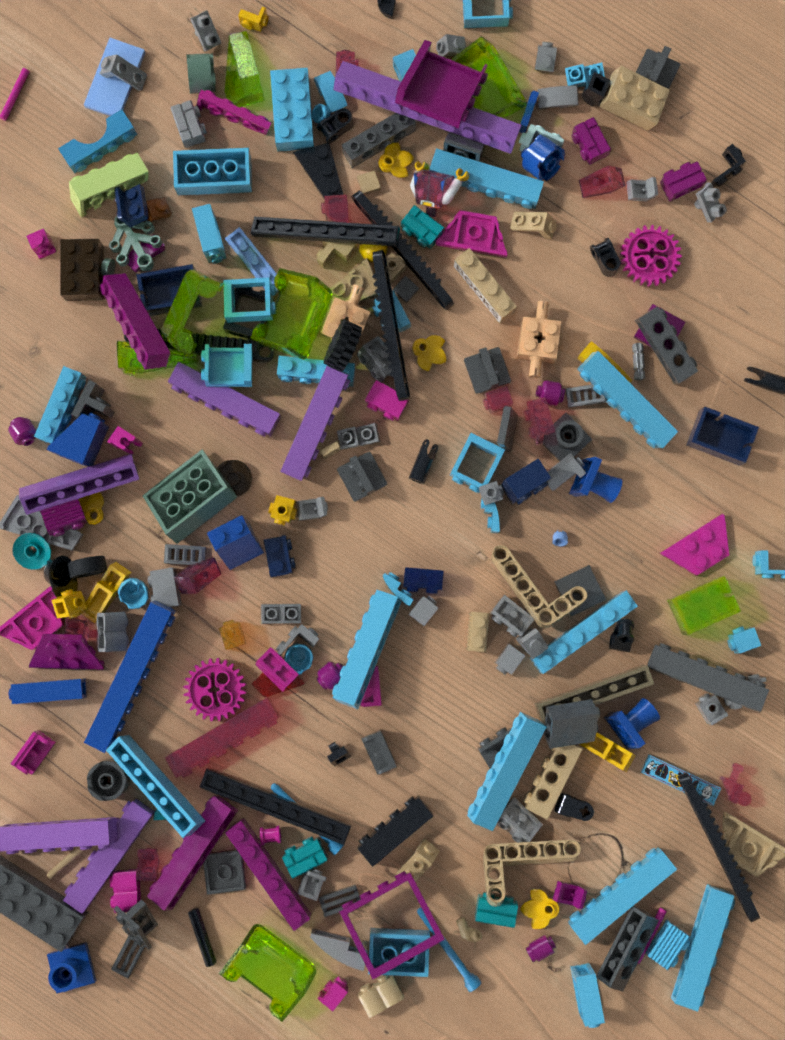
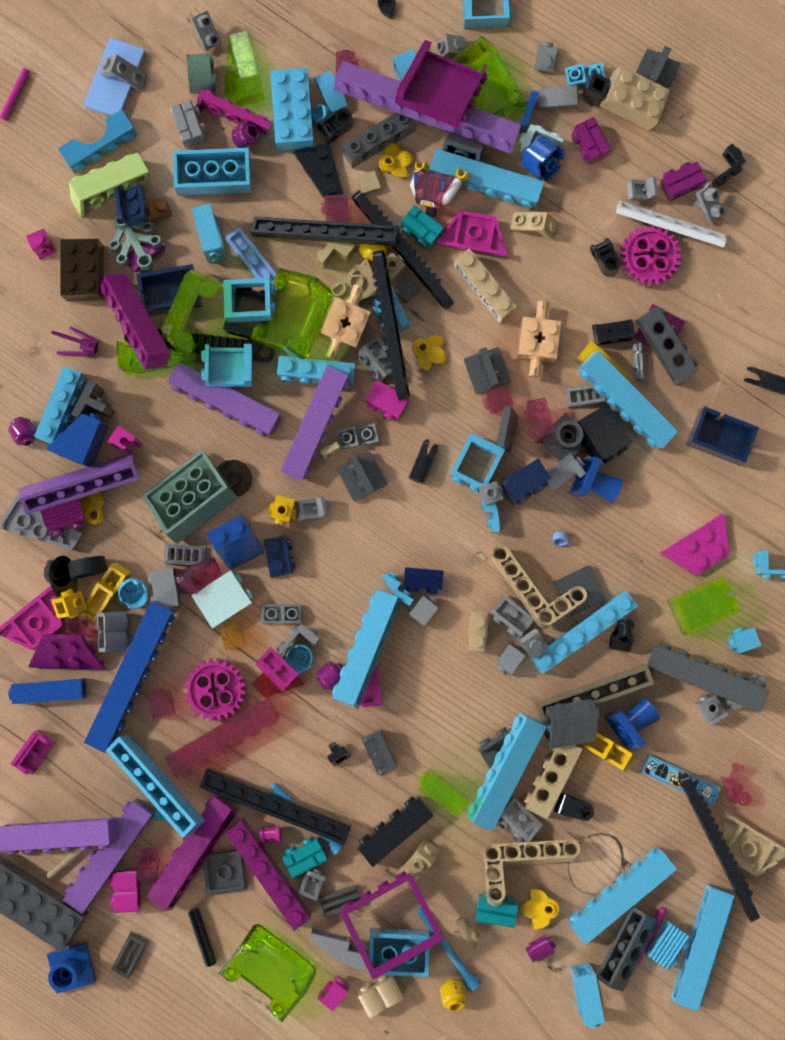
(26, 556): teal dish -> none
(88, 345): none -> magenta plant
(97, 780): dark grey brick -> none
(108, 266): sand green tile -> none
(137, 922): dark grey bracket -> none
(161, 703): none -> clear pink brick
(223, 598): none -> light aqua panel
(245, 135): none -> magenta head
(253, 21): yellow bracket -> none
(342, 345): black tyre -> none
(442, 792): none -> clear neon green brick
(453, 995): none -> yellow head
(551, 391): magenta head -> none
(570, 894): magenta bracket -> none
(602, 182): clear pink slope -> none
(603, 434): none -> black brick
(613, 332): none -> black hinge
(671, 223): none -> white tile

